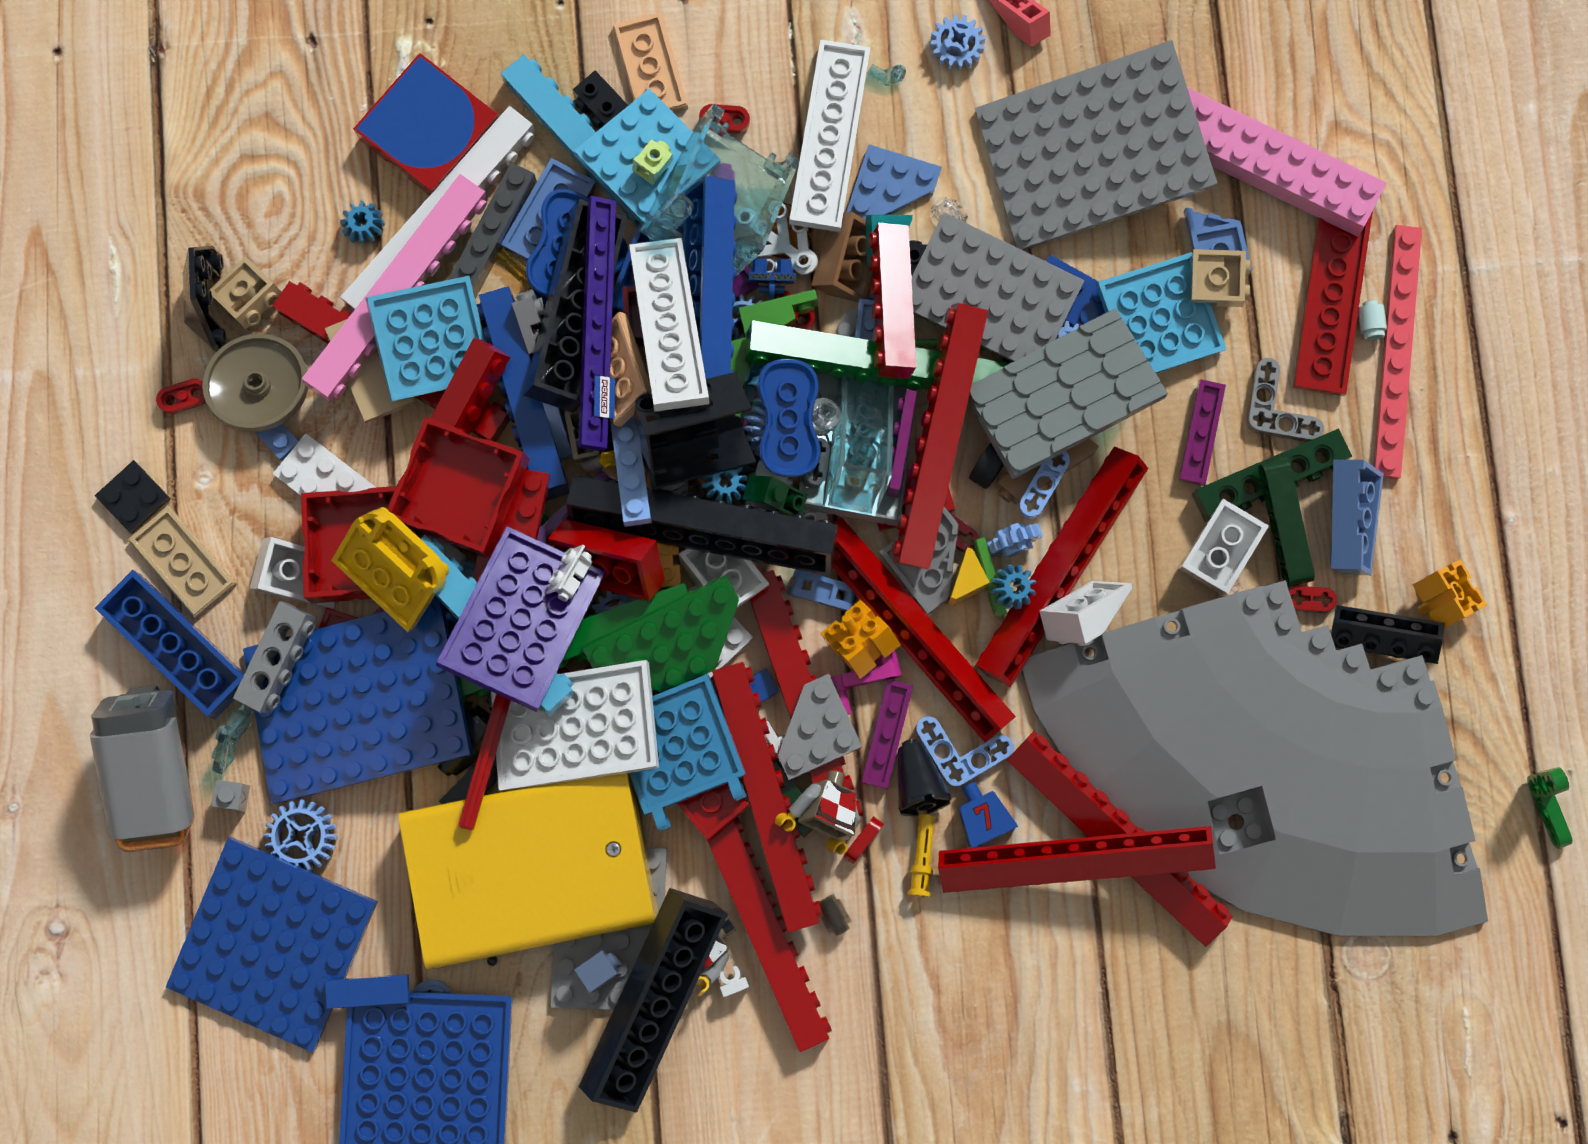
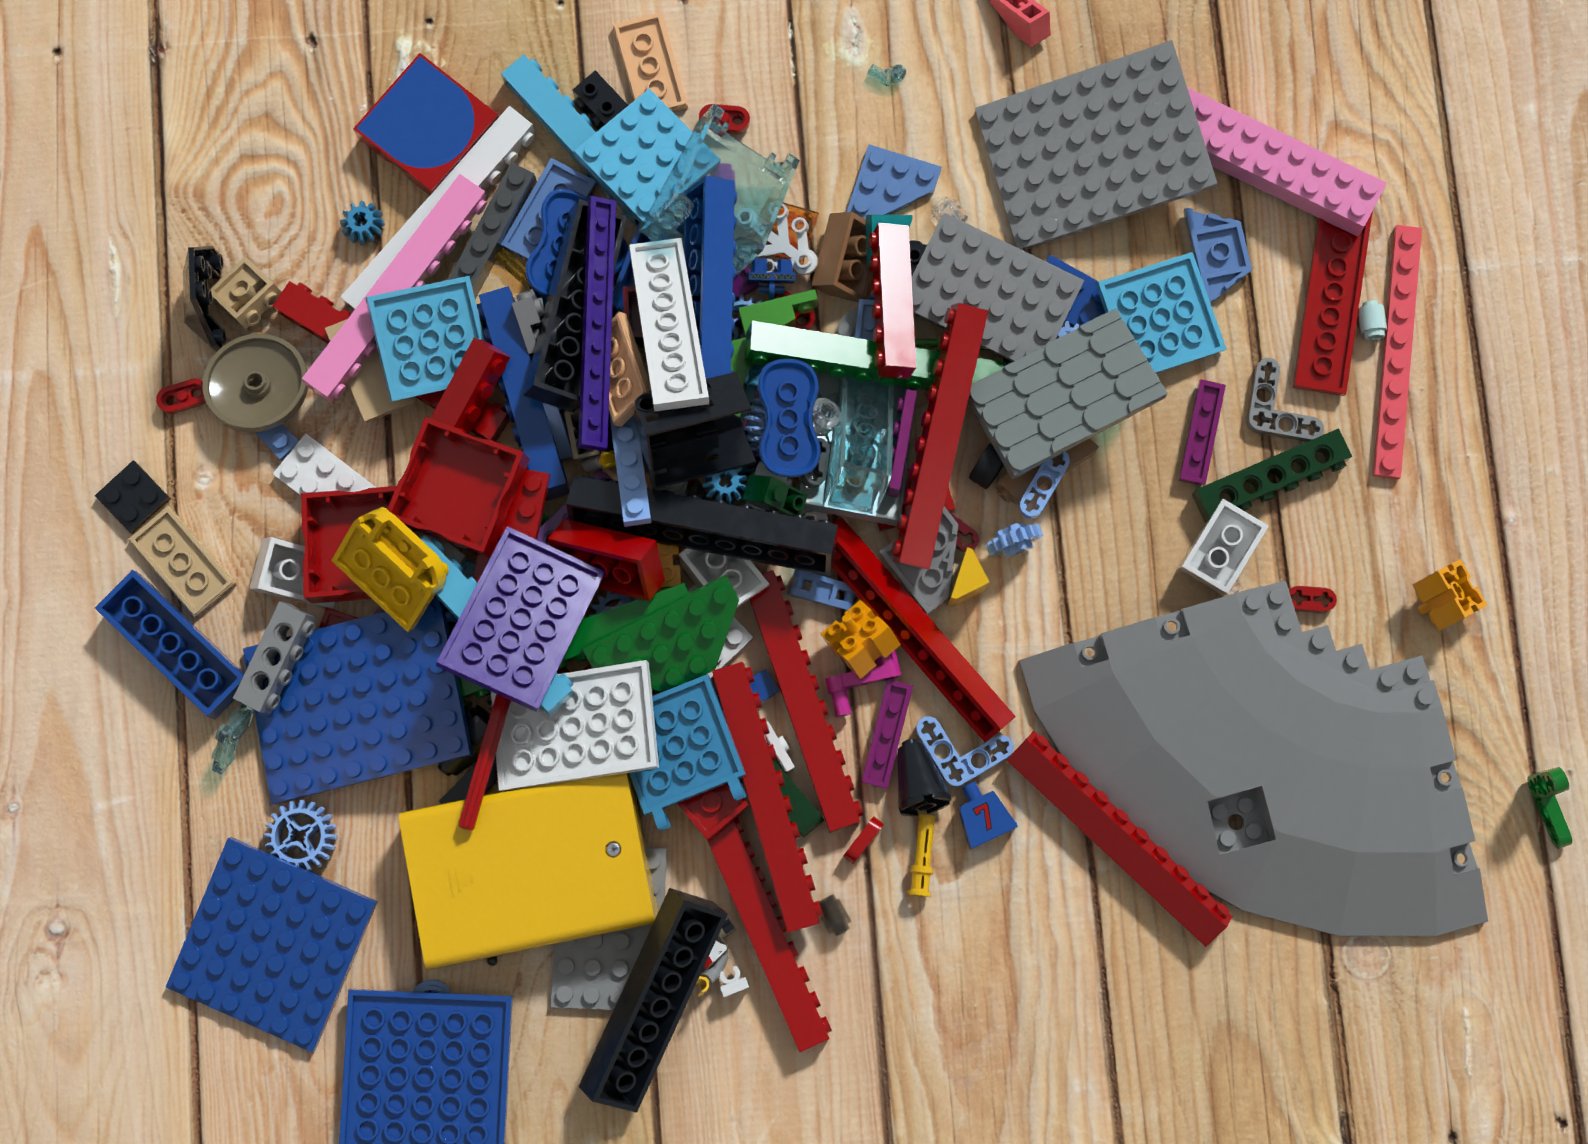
(142, 770): light grey piece -> none
(230, 795): light grey brick -> none
(367, 991): blue tile -> none
(574, 563): white hinge -> none
(599, 970): sand blue brick -> none
(604, 397): sticker -> none
(648, 167): yellowish green brick -> none
(817, 730): light grey plate -> none
(827, 809): torso -> none
(829, 136): white plate -> none
(954, 52): light blue gear -> none
(984, 558): bright green tile -> none
(1006, 592): dark azure gear -> none
(1063, 564): red brick -> none
(1077, 859): red brick -> none
(1084, 612): white slope -> none
(1220, 277): tan plate -> none
(1286, 522): dark green beam -> none
(1354, 516): medium blue wedge -> none
(1387, 633): black brick -> none

